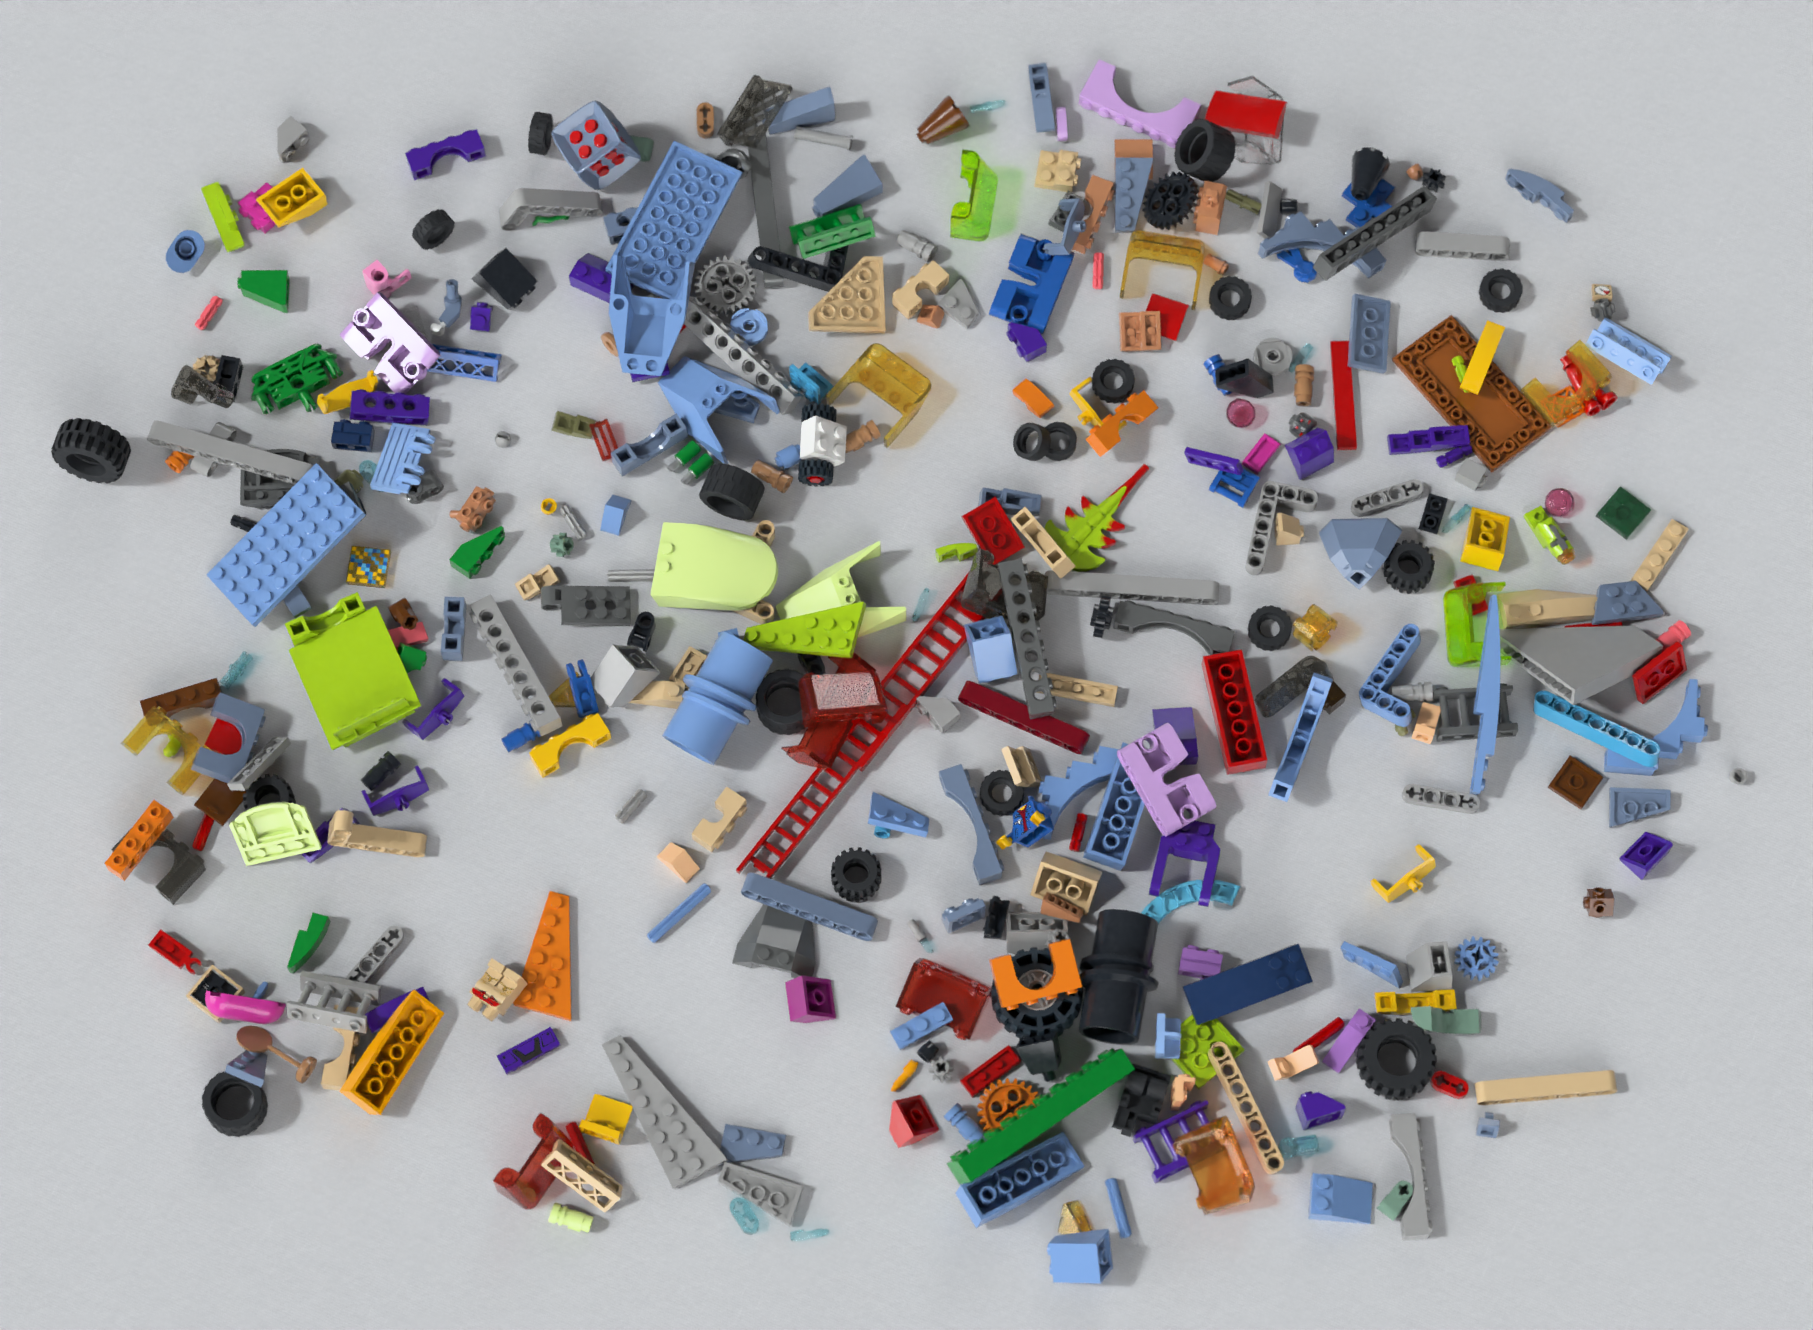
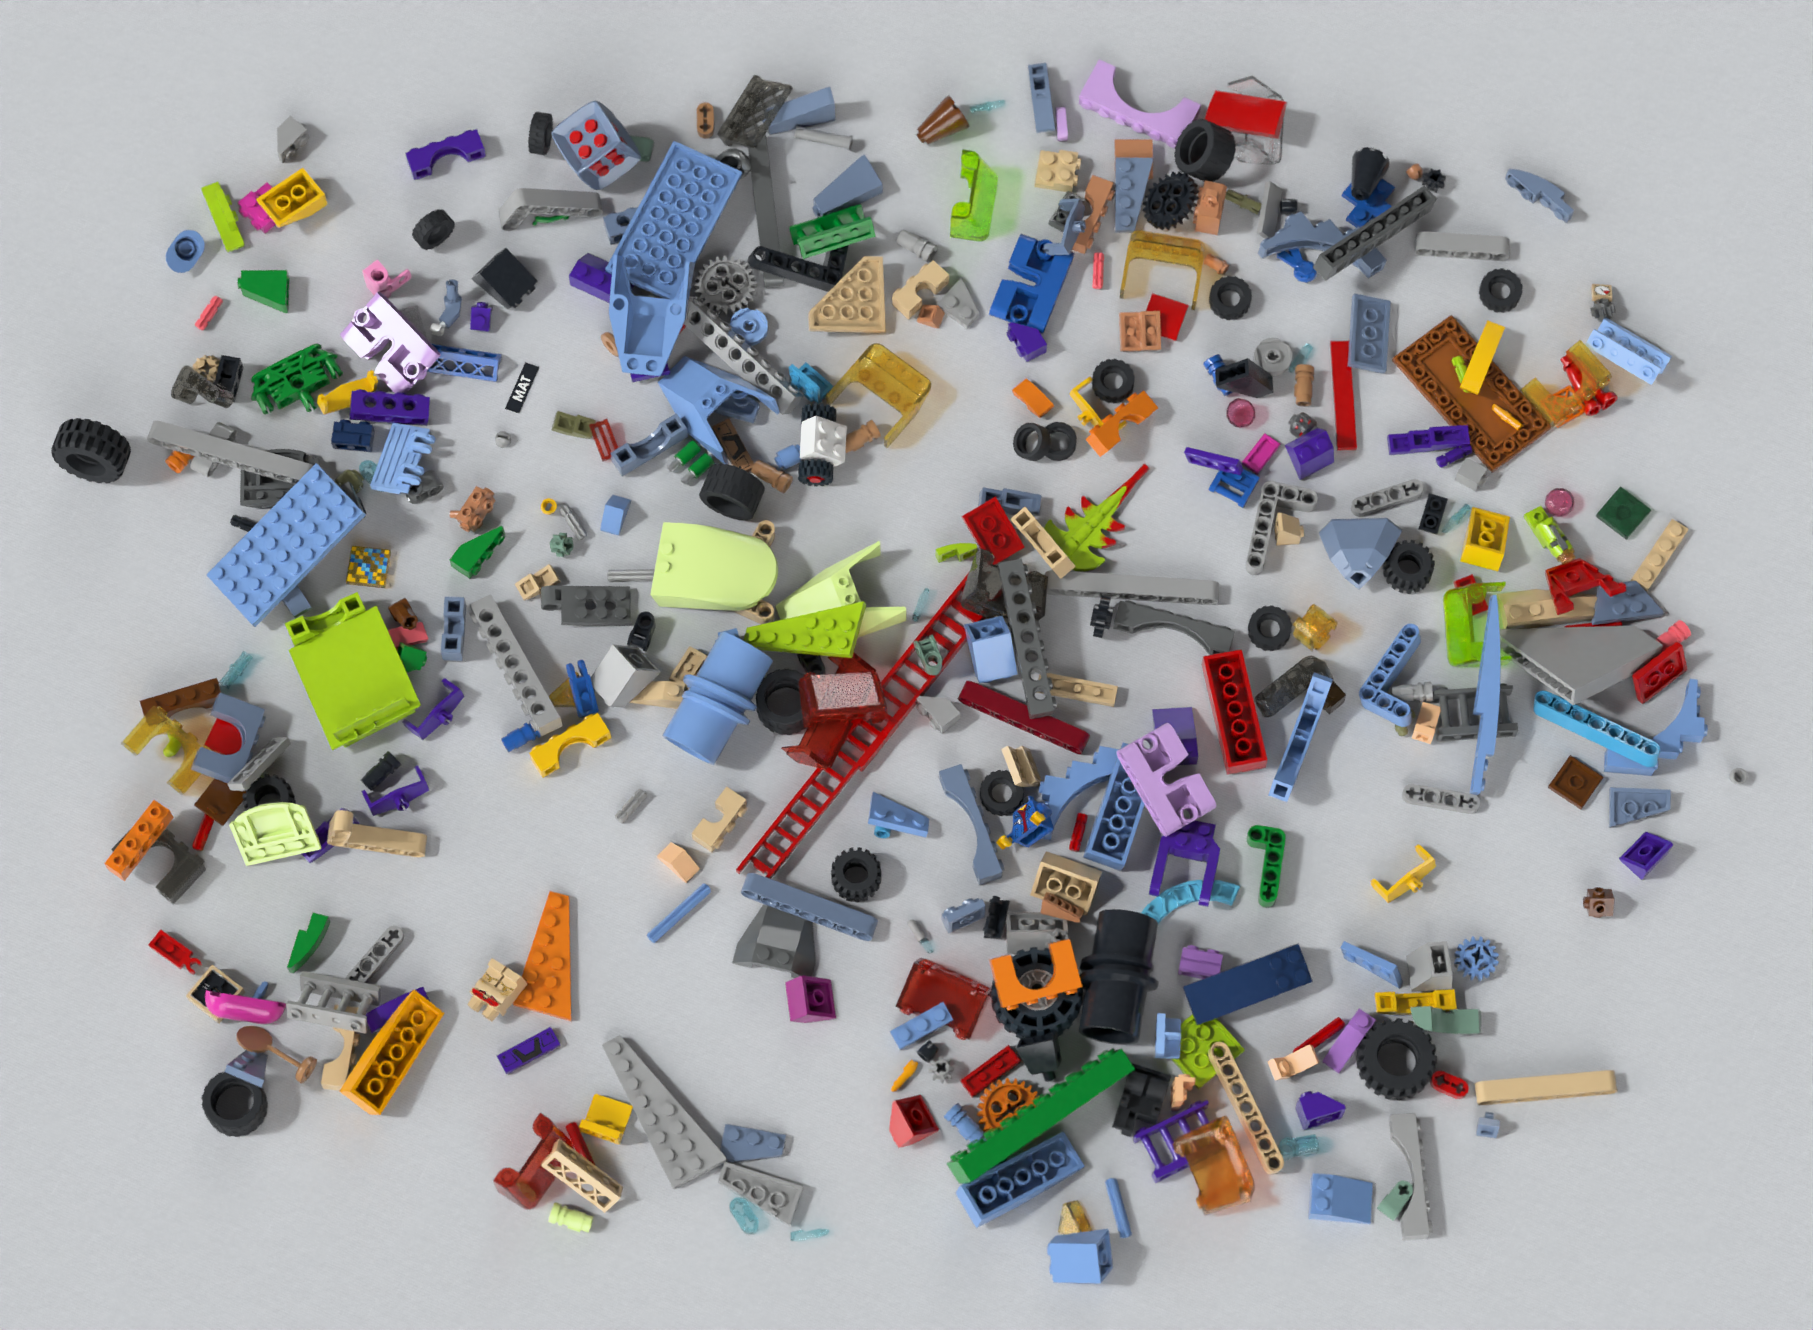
(522, 387): none -> black sticker
(733, 445): none -> medium nougat tile
(928, 651): none -> sand green piece
(1269, 867): none -> green beam
(1507, 417): none -> light orange piece
(1575, 578): none -> red wing

